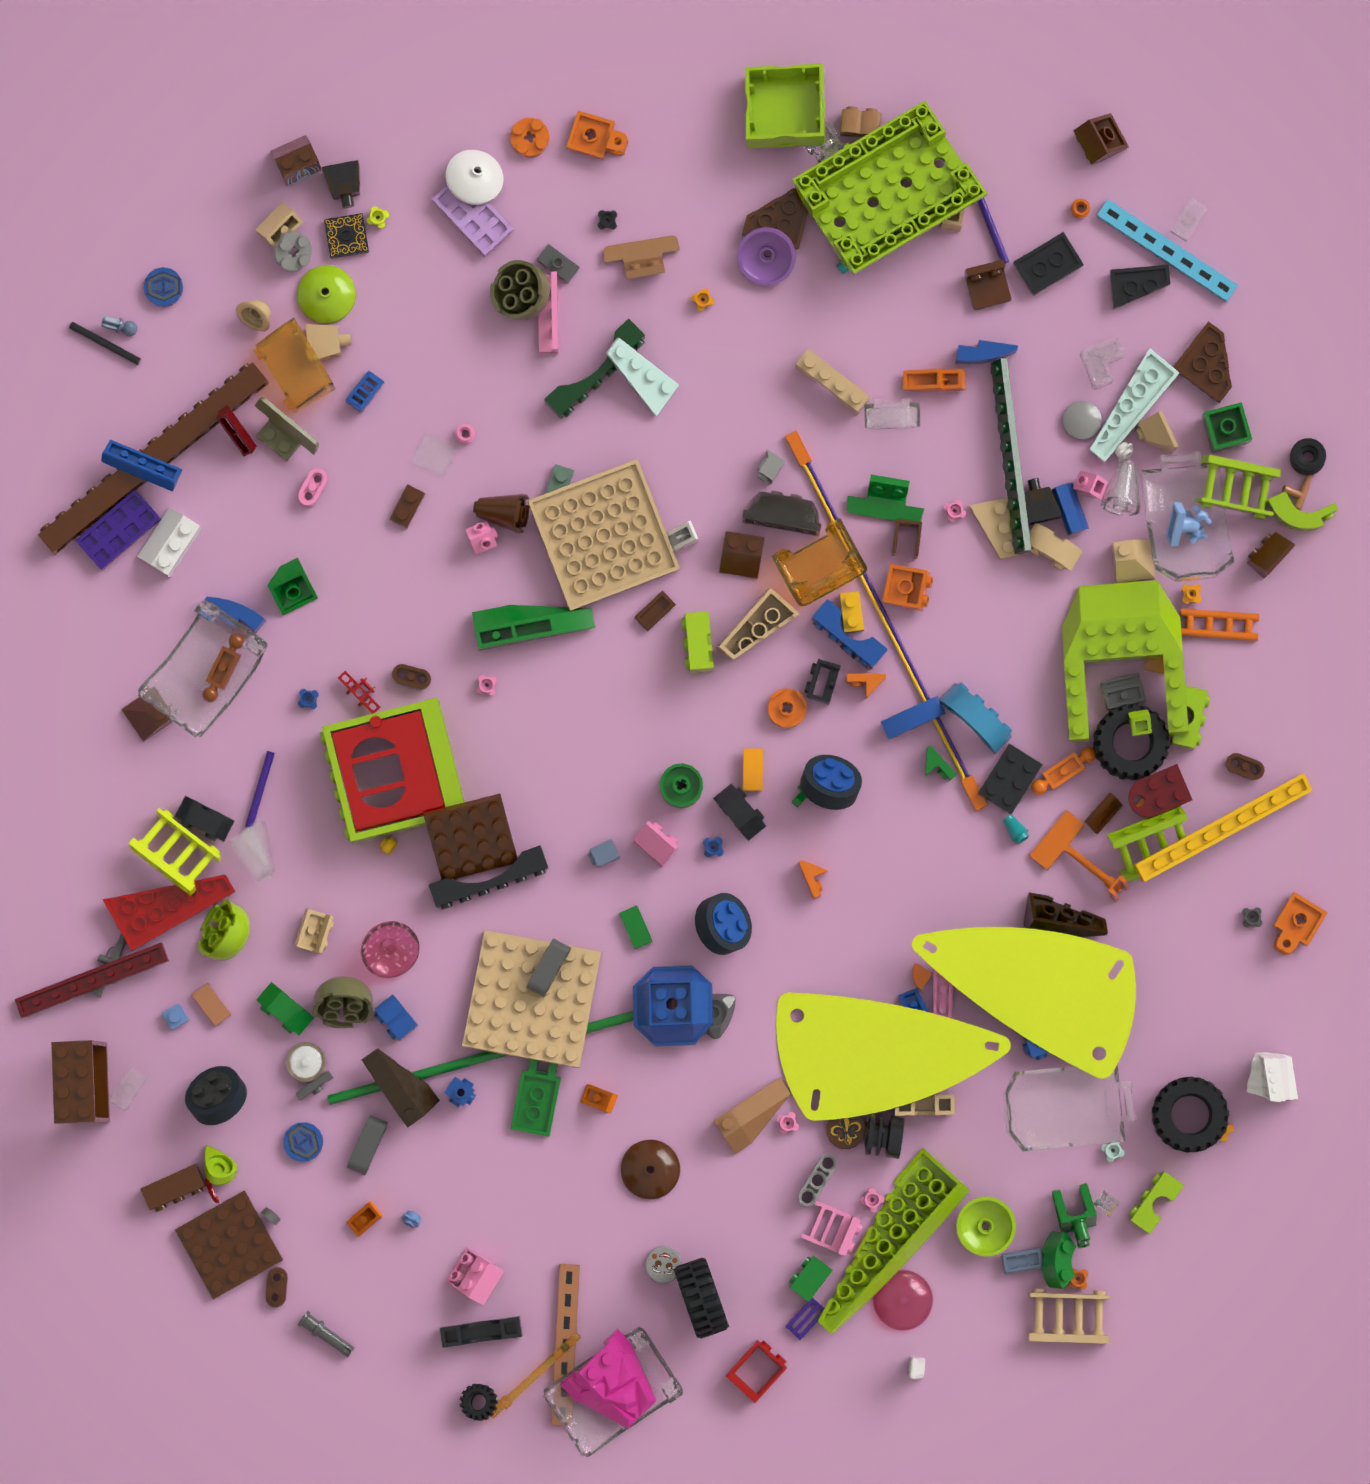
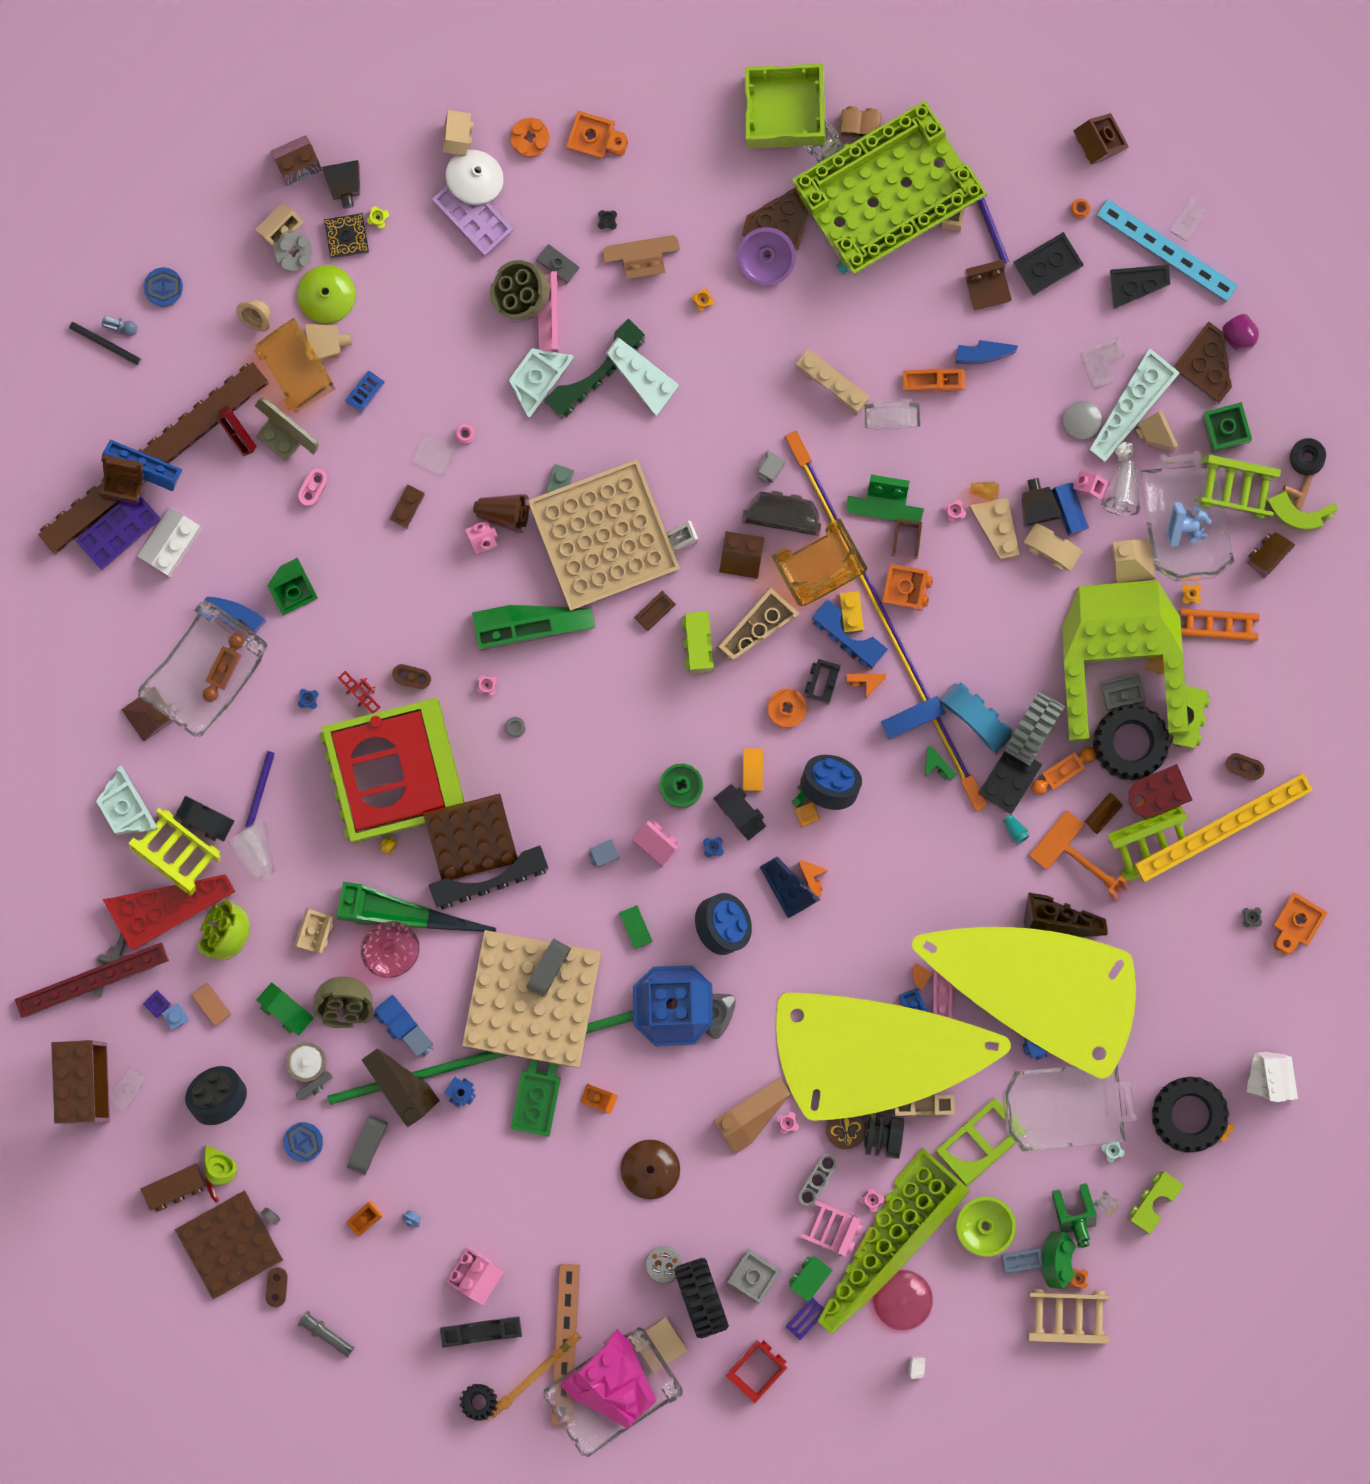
(122, 479): none -> reddish brown plate
(124, 806): none -> light aqua wing
(157, 1004): none -> dark purple tile
(372, 907): none -> green plate
(418, 1042): none -> sand blue brick
(456, 132): none -> tan brick
(515, 727): none -> flat silver tile
(537, 377): none -> light aqua wing
(666, 1340): none -> tan tile
(753, 1276): none -> light grey plate
(787, 887): none -> dark blue wing
(807, 814): none -> light orange tile
(970, 1170): none -> lime window
(986, 490): none -> clear yellow cone
(1011, 457): plate -> none
(1034, 728): none -> light grey wheel
(1140, 722): lime slope -> none
(1241, 332): none -> magenta piece

